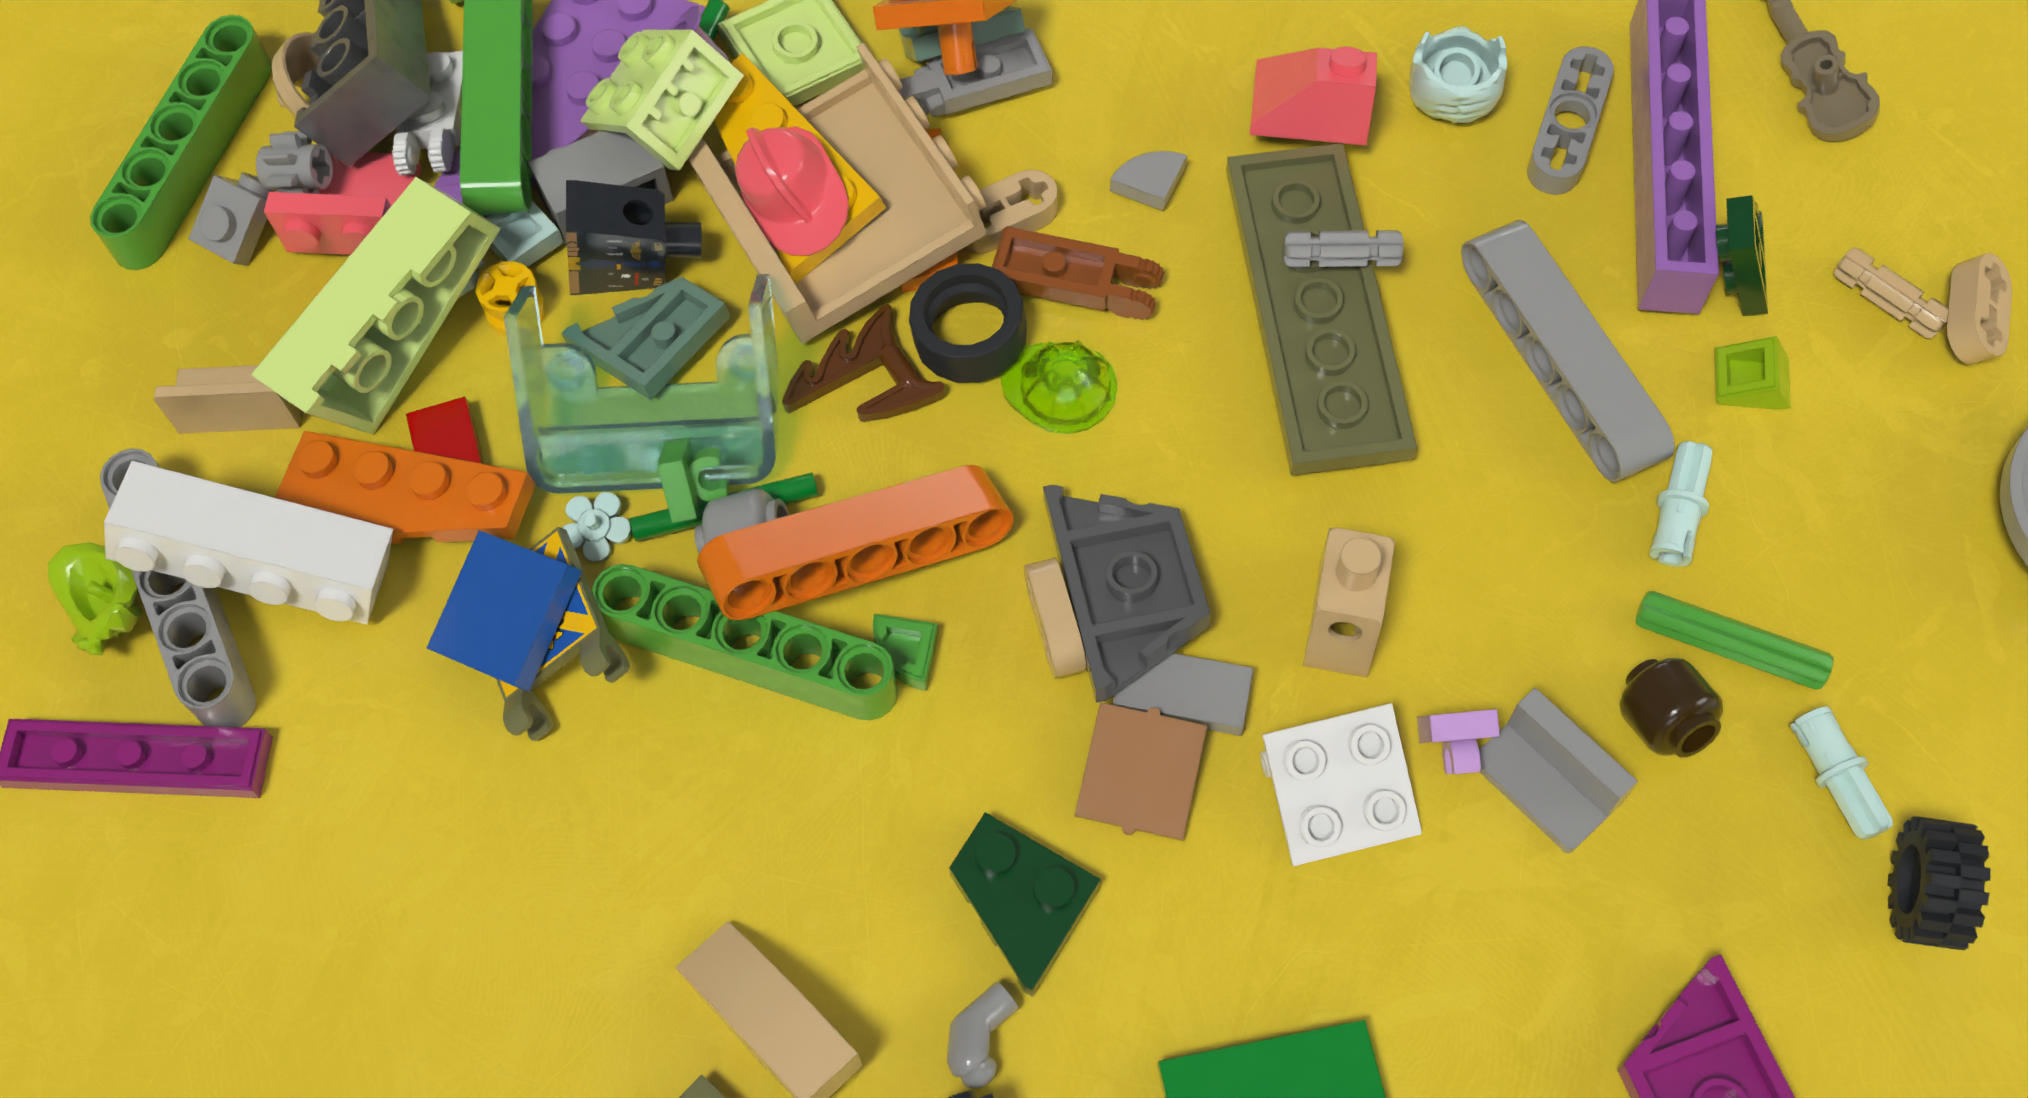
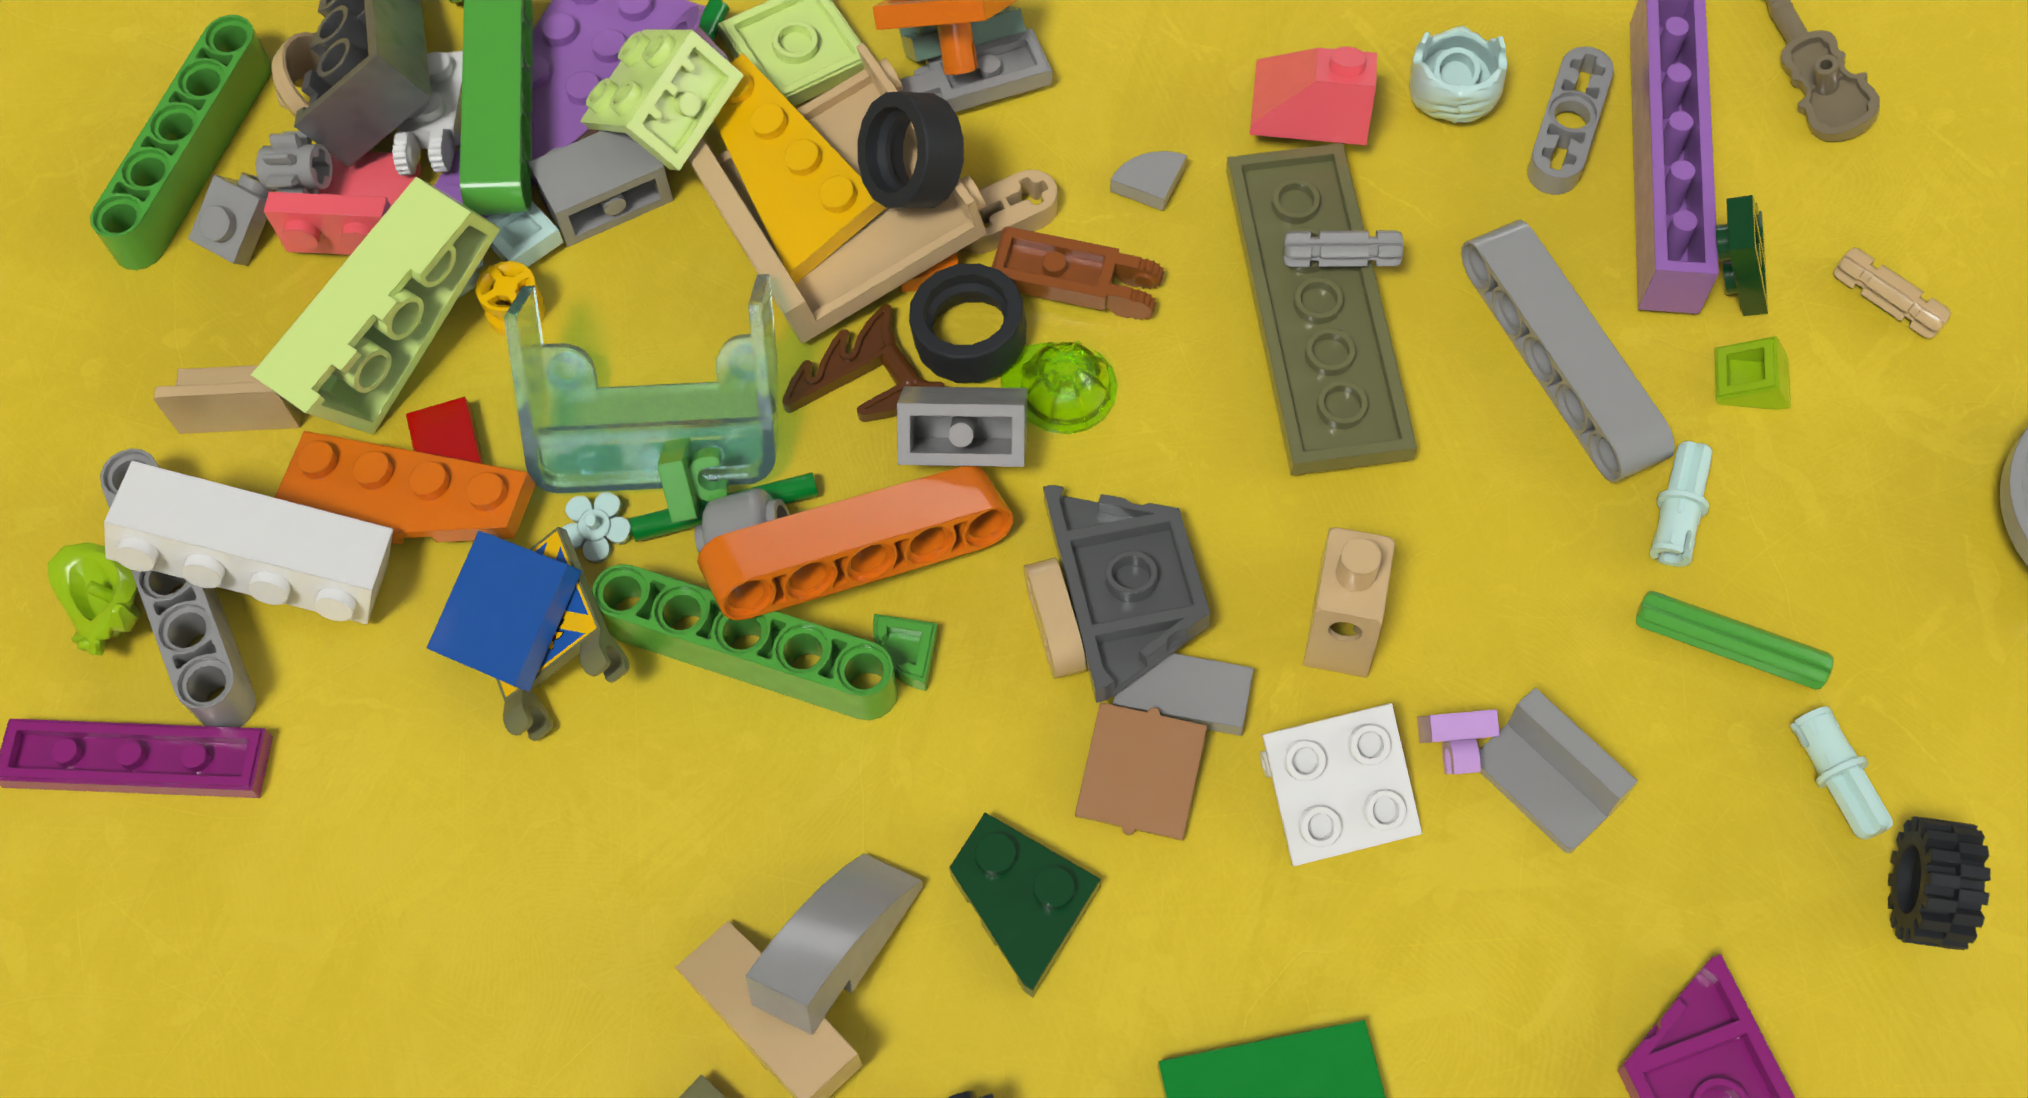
(622, 238): black torso -> none
(652, 335): sand green wing -> none
(792, 189): coral piece -> none
(831, 942): none -> light grey slope
(938, 150): none -> black tyre
(962, 426): none -> light grey brick
(971, 1036): light grey arm -> none
(1671, 707): dark brown head -> none
(1979, 309): tan beam -> none

